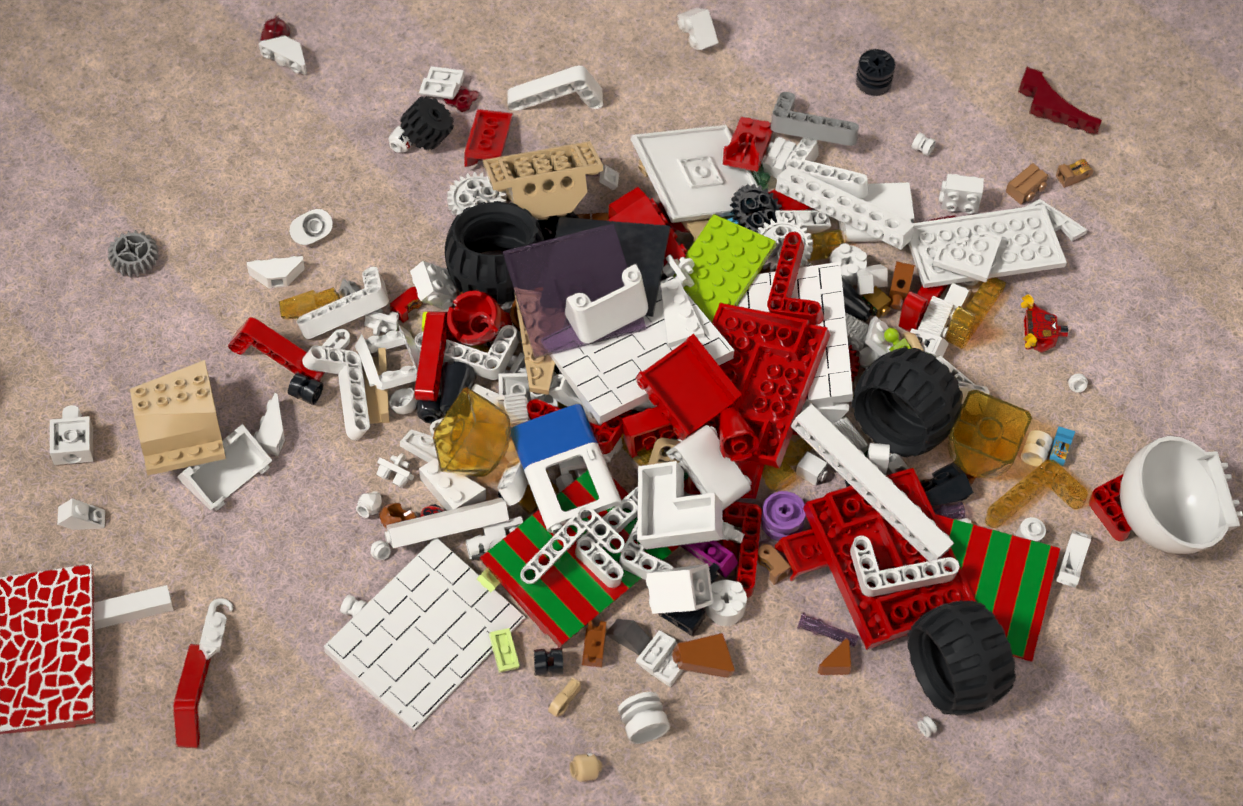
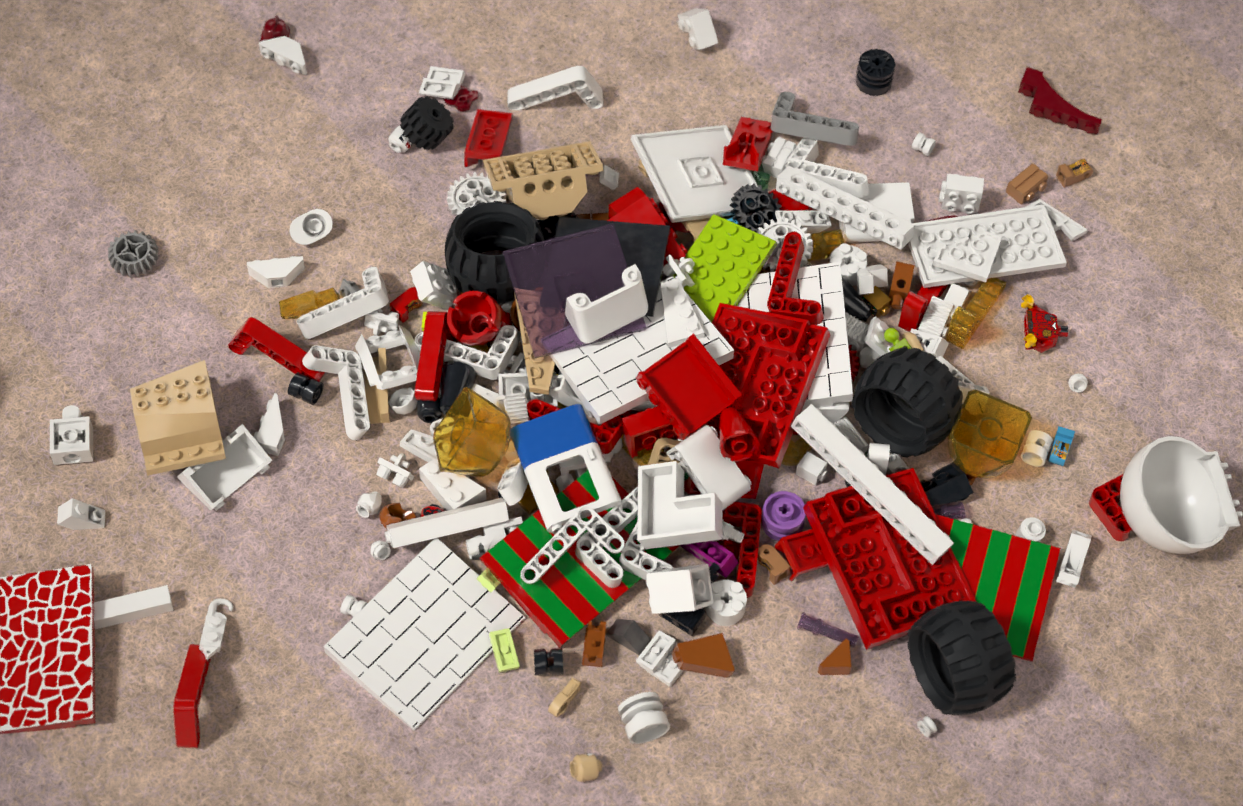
(333, 341): white beam -> none
(778, 477): clear yellow brick -> none
(897, 574): white beam -> none
(1031, 490): clear yellow beam -> none

